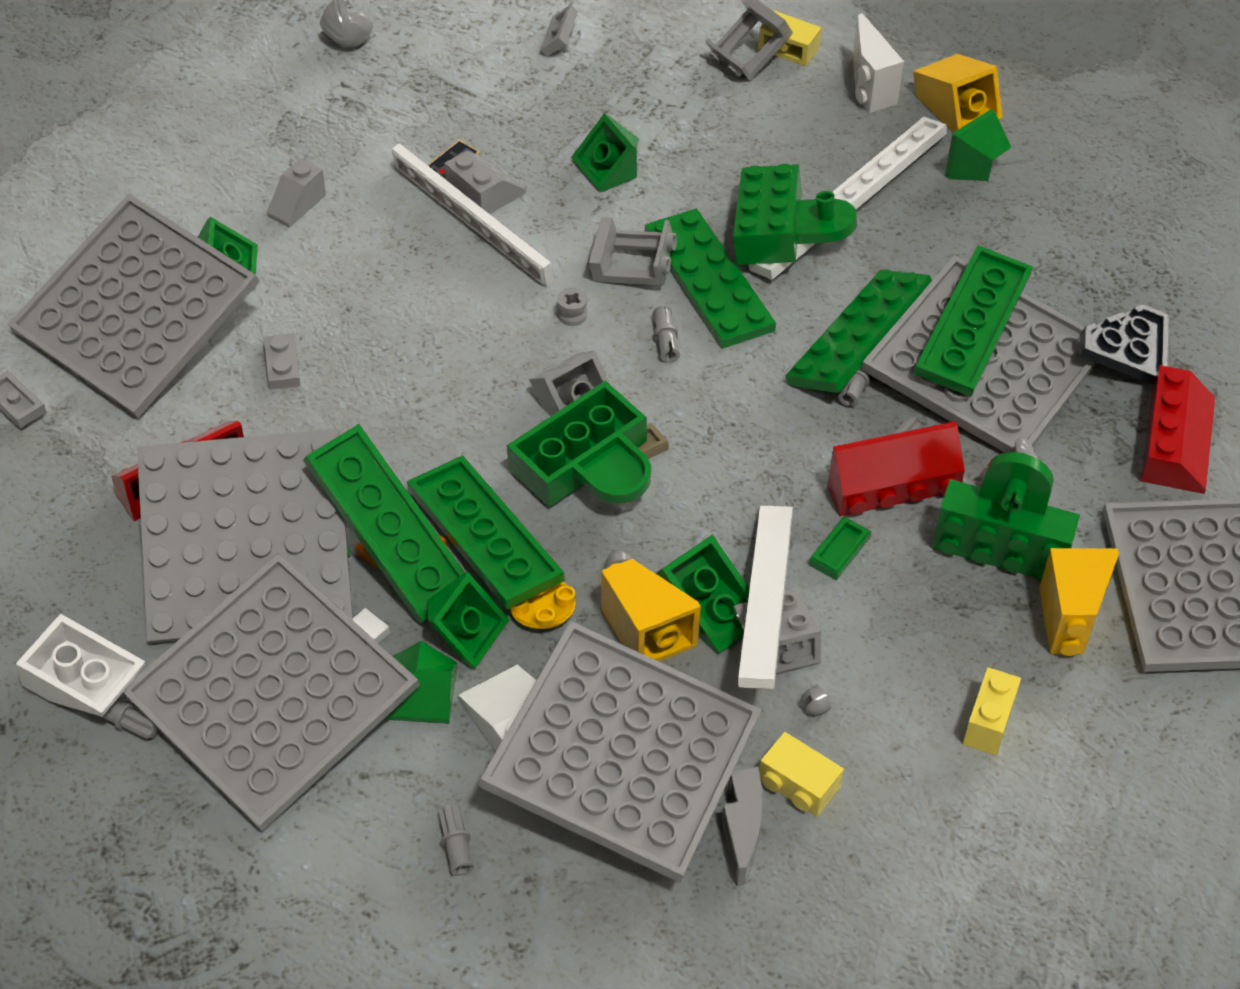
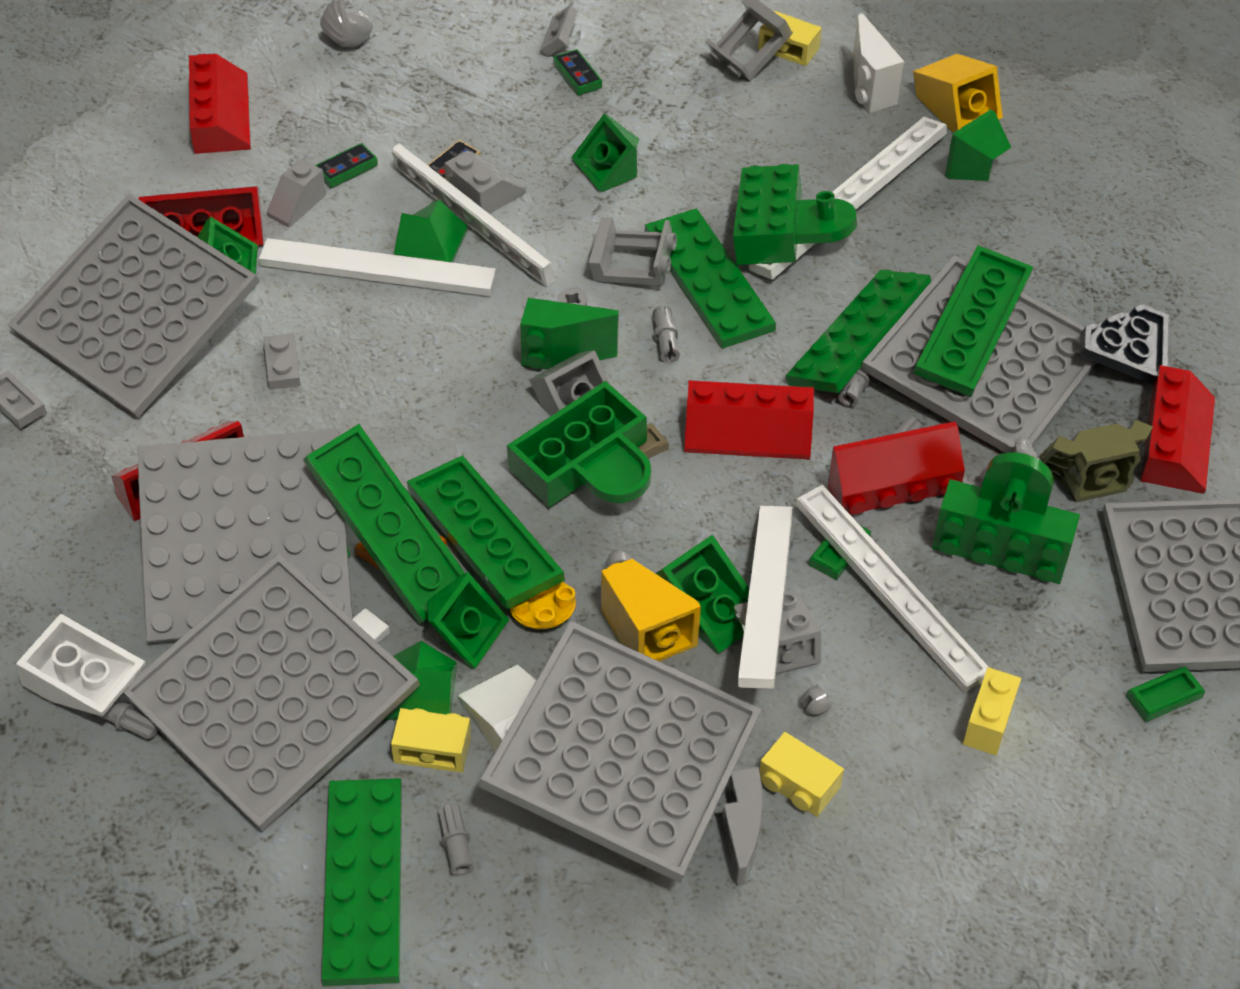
(218, 105): none -> red slope
(232, 207): none -> red slope
(347, 165): none -> tile
(363, 883): none -> green plate
(378, 267): none -> white tile
(430, 233): none -> green slope
(431, 740): none -> light yellow brick
(560, 330): none -> green slope
(577, 72): none -> tile
(749, 419): none -> red slope
(893, 588): none -> white tile
(1073, 595): yellow slope -> none
(1096, 459): none -> olive slope
(1165, 694): none -> green tile

